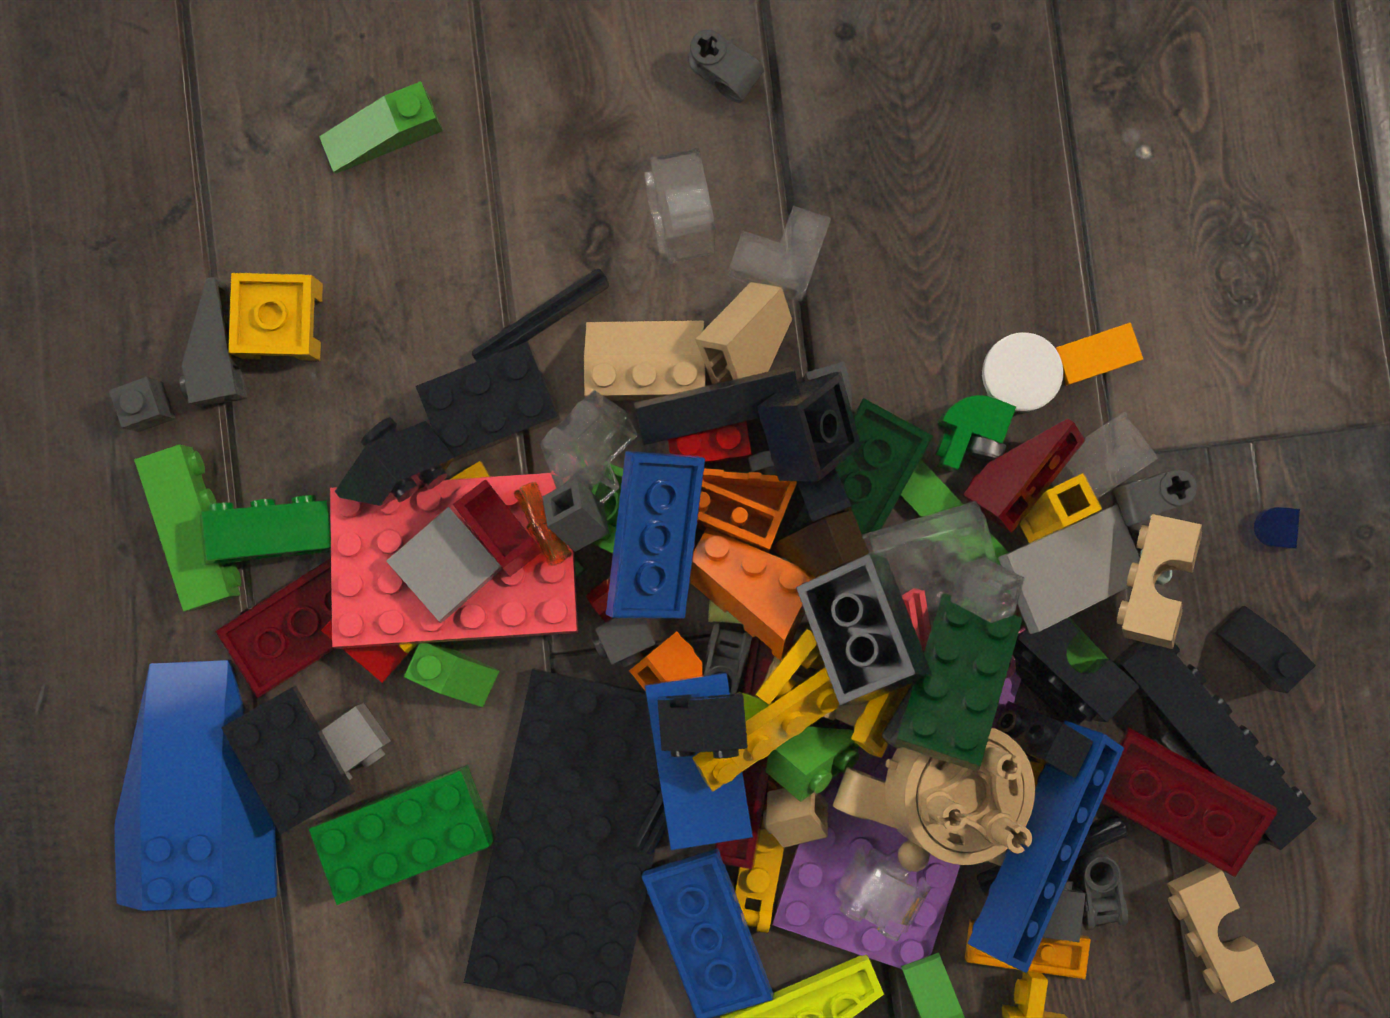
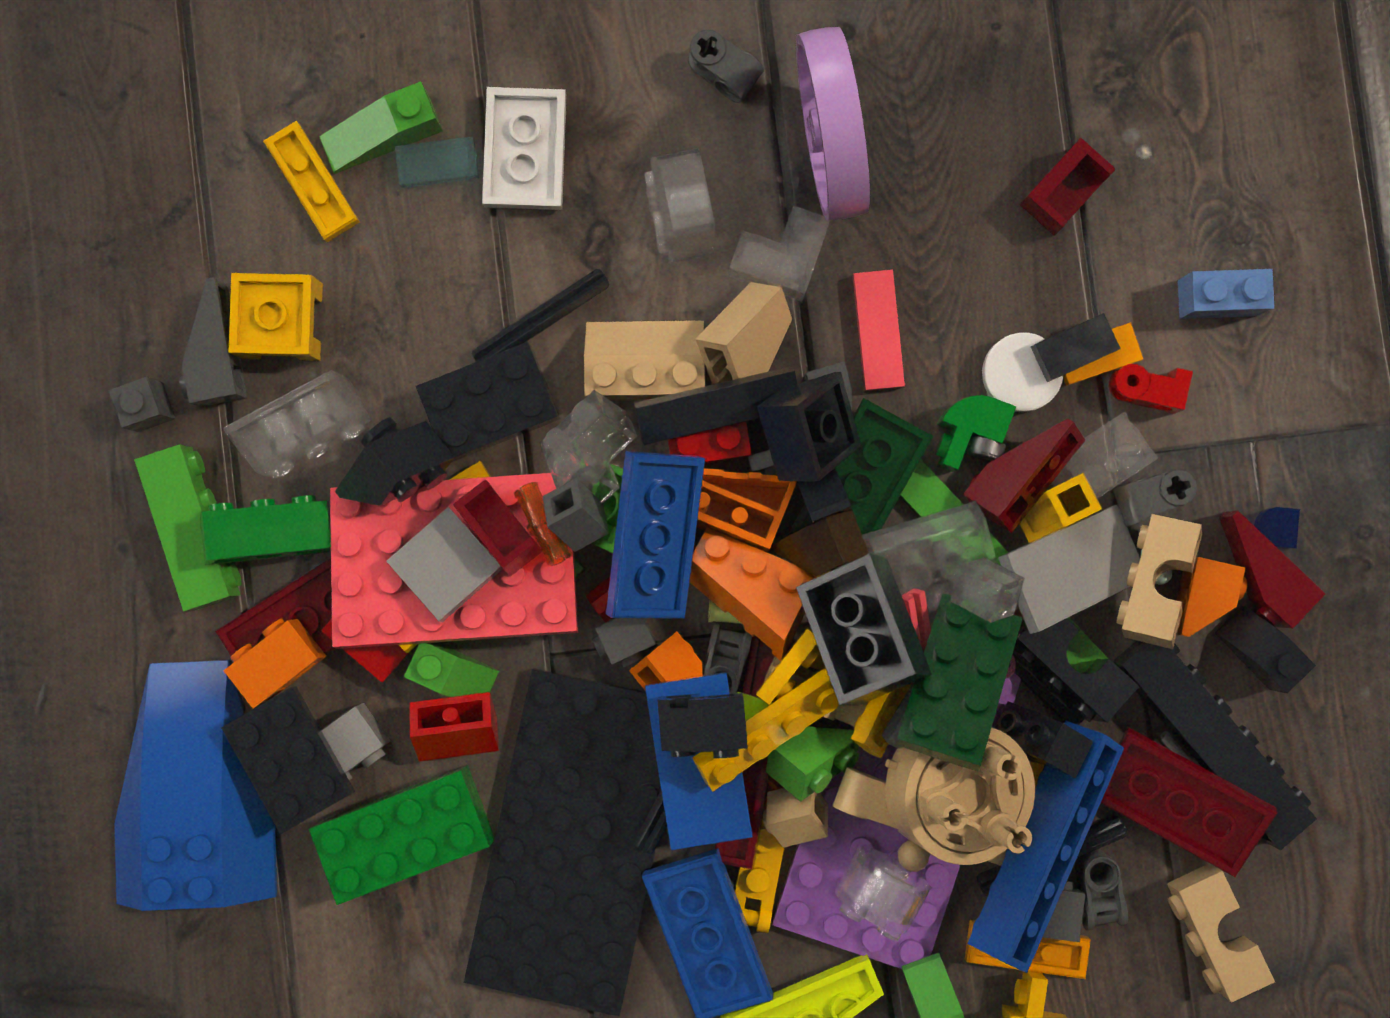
(274, 662): none -> orange brick
(299, 424): none -> clear slope
(311, 181): none -> yellow tile
(436, 162): none -> clear light blue tile
(453, 726): none -> red brick
(524, 148): none -> white plate
(833, 123): none -> lavender piece
(878, 330): none -> coral tile
(1067, 186): none -> dark red panel
(1075, 347): none -> black tile
(1155, 391): none -> red leg
(1208, 593): none -> orange slope
(1225, 293): none -> medium blue brick
(1273, 580): none -> dark red slope

